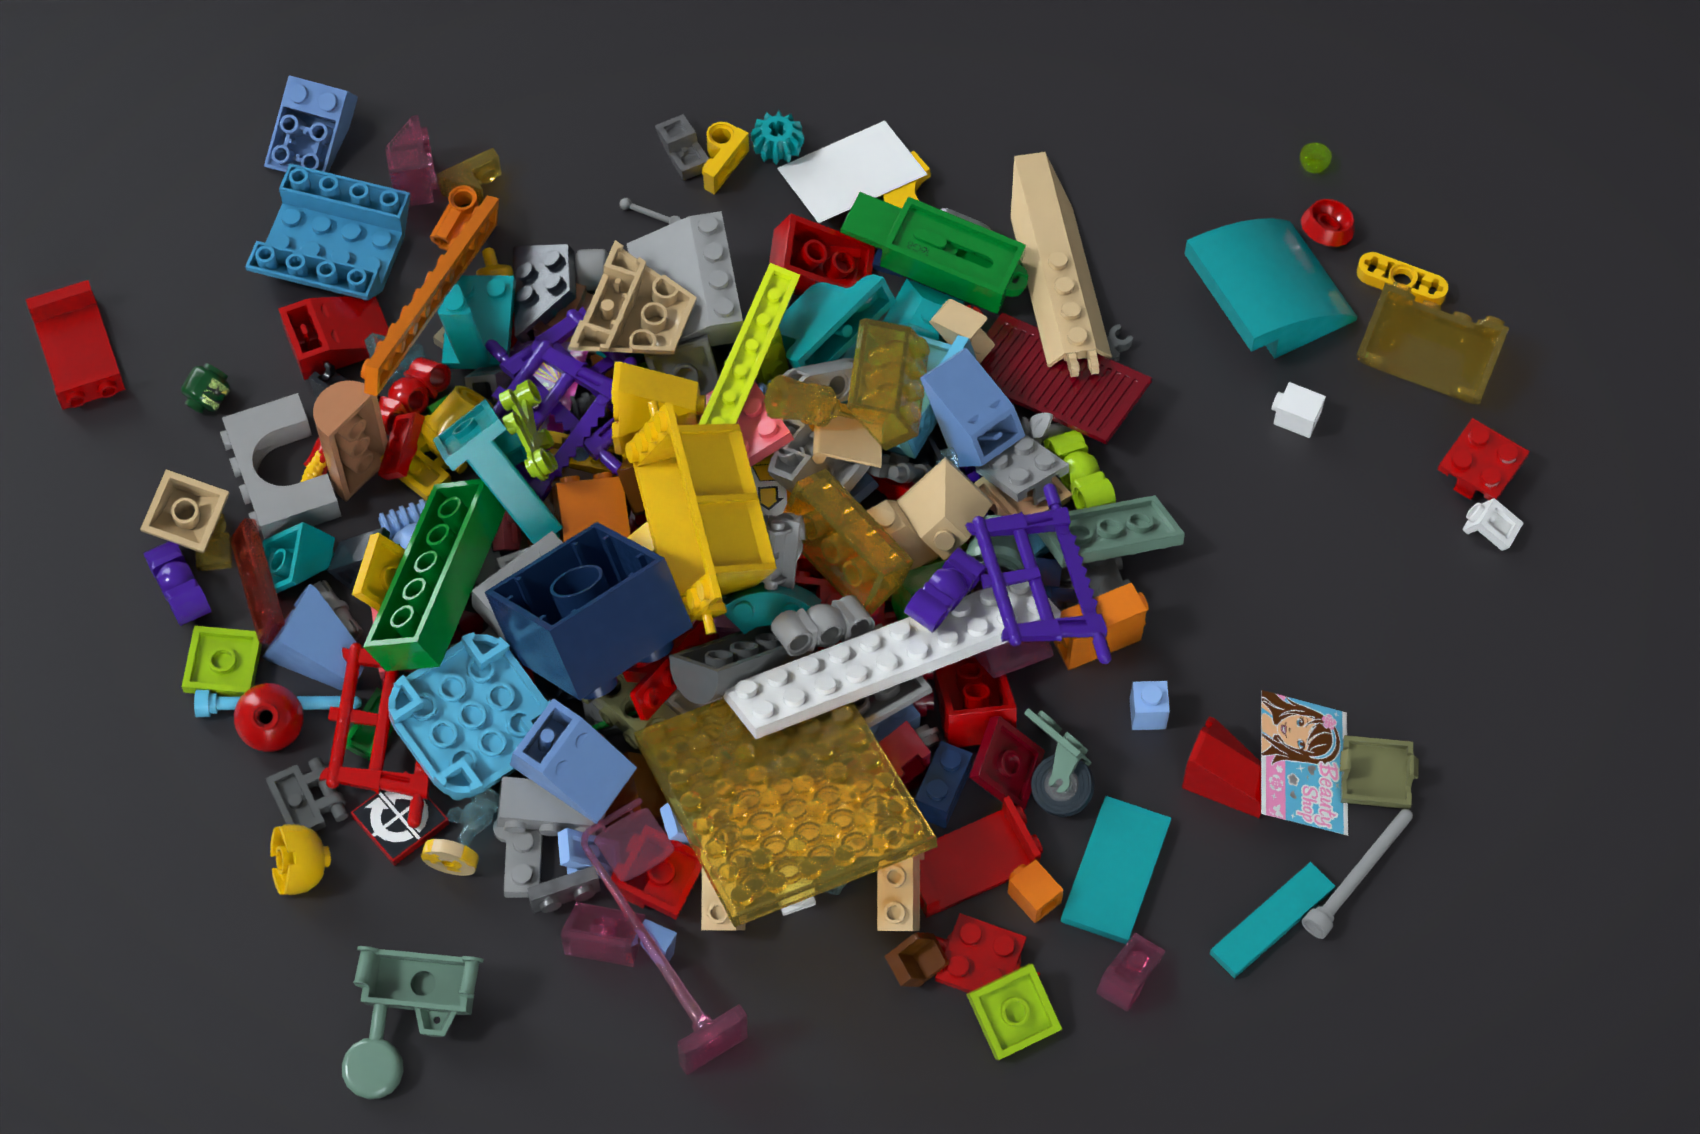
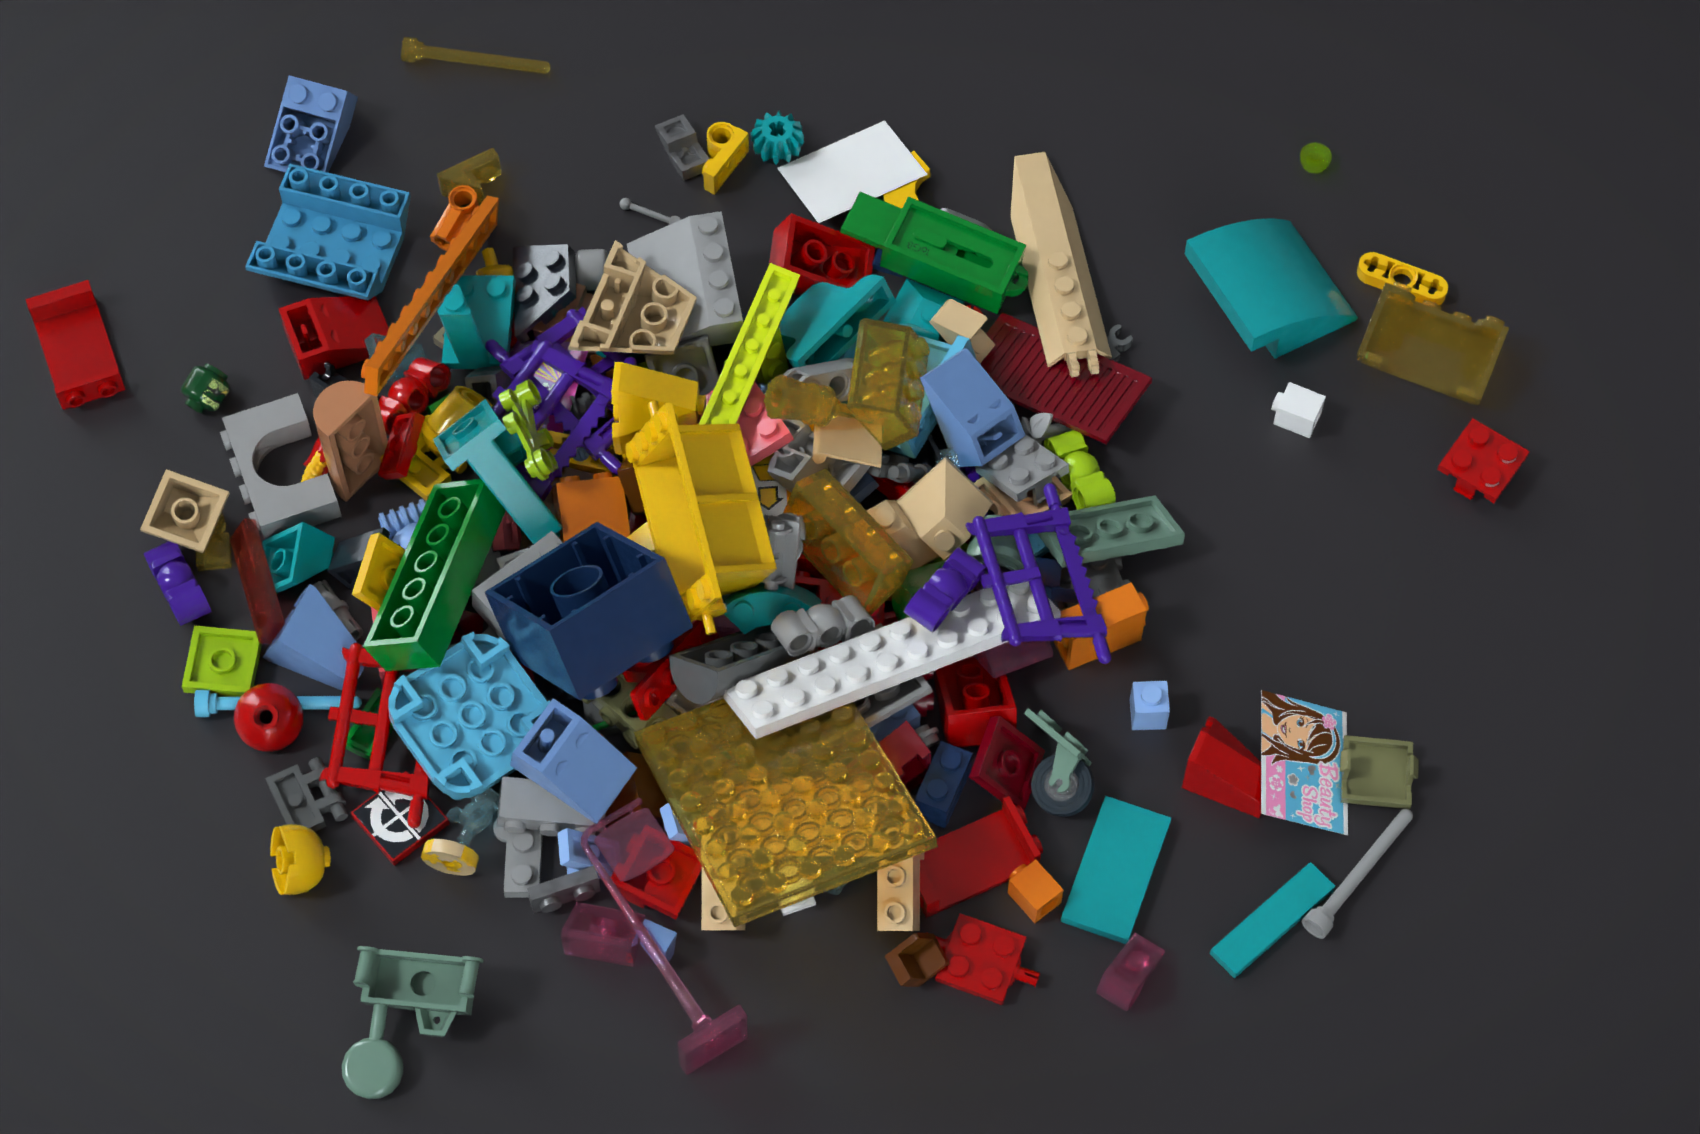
(412, 162): clear pink slope -> none
(415, 50): none -> clear yellow piece
(1014, 1011): lime plate -> none
(1329, 223): red hat -> none
(1494, 523): white bracket -> none

